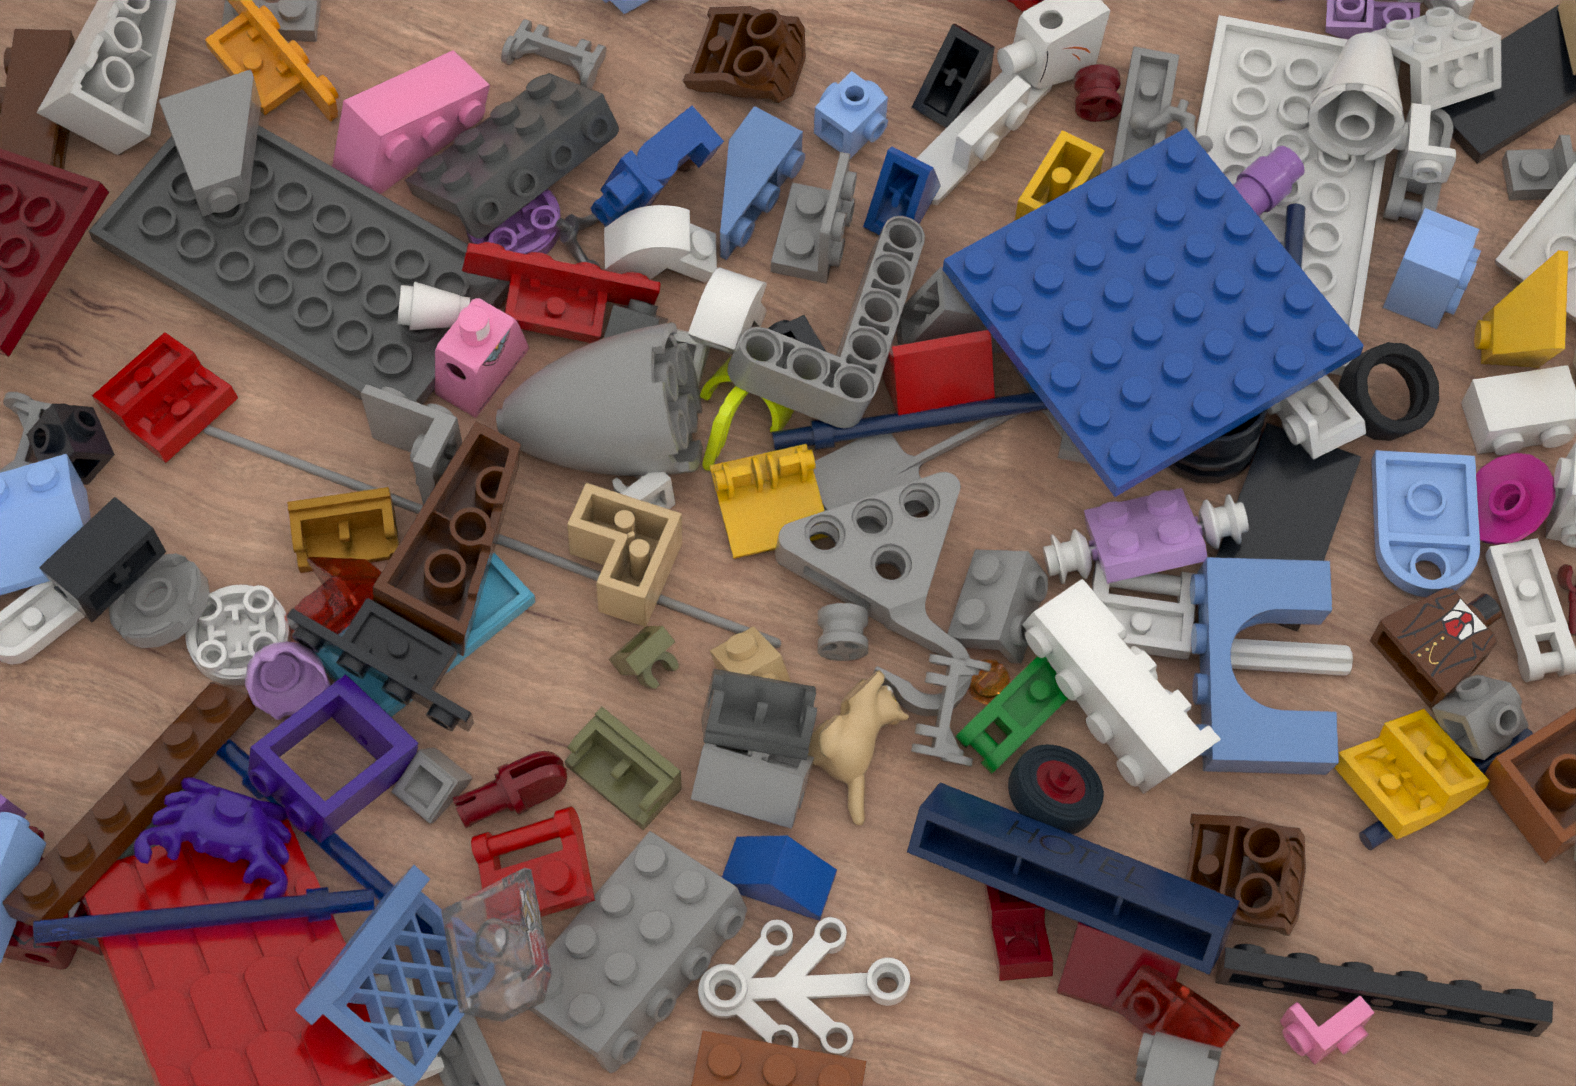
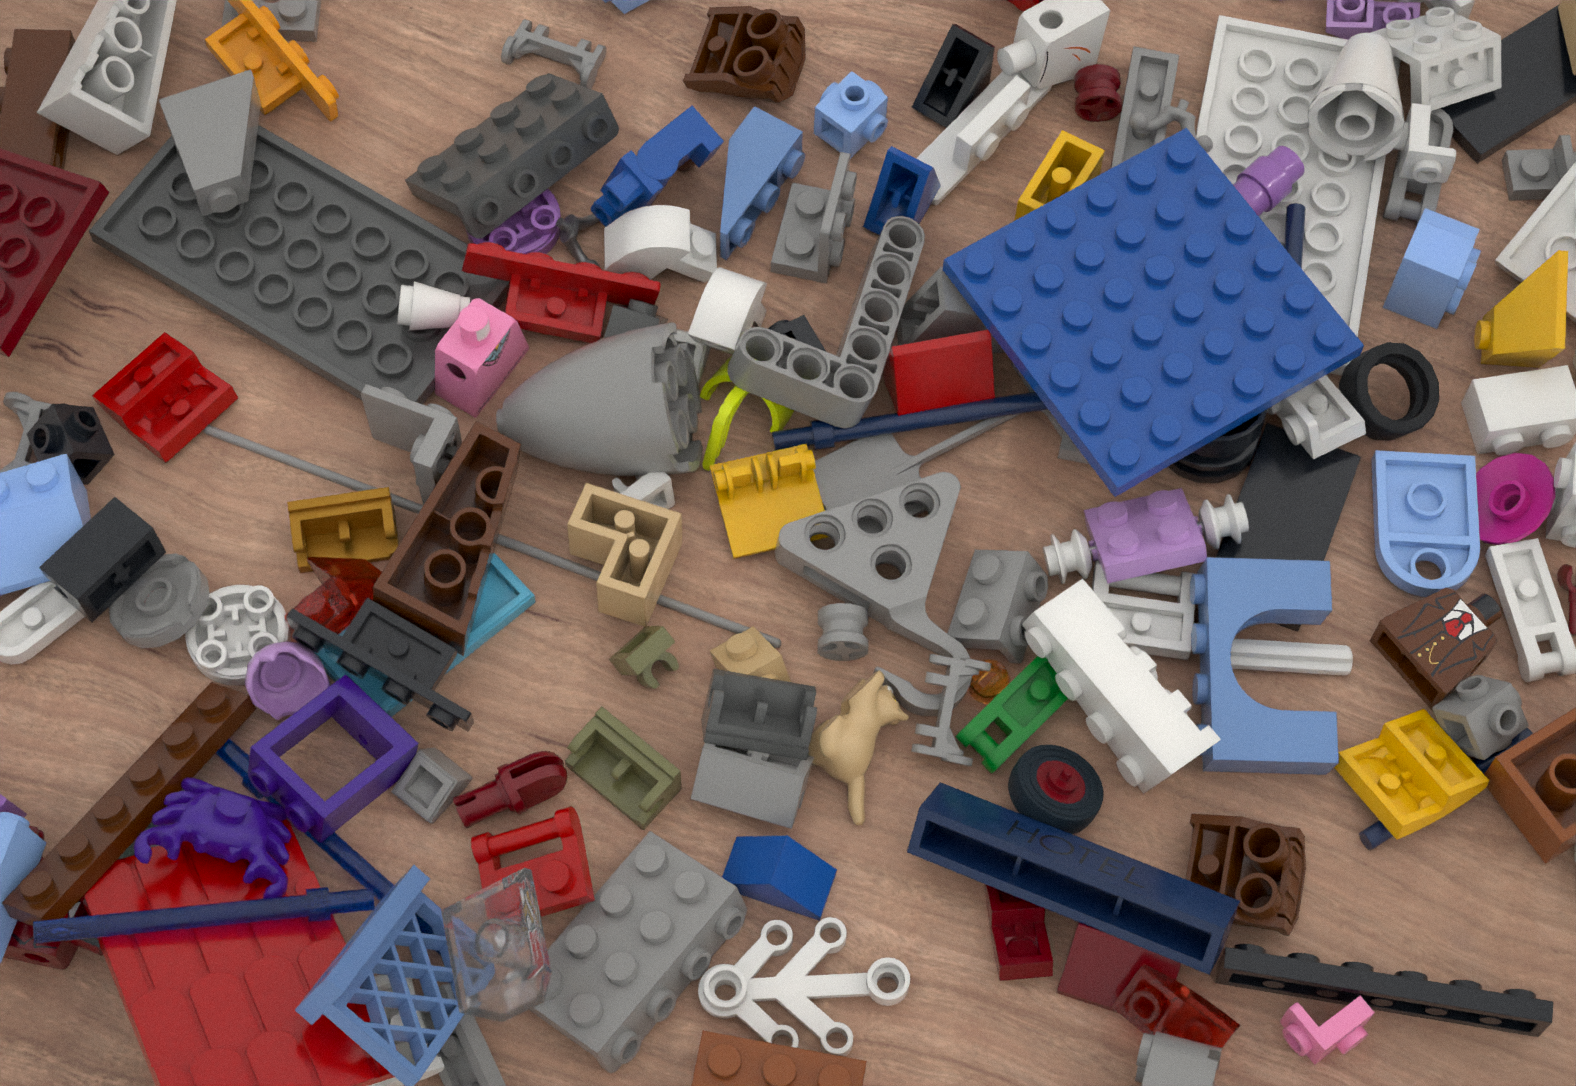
(407, 120): bright pink wedge -> none

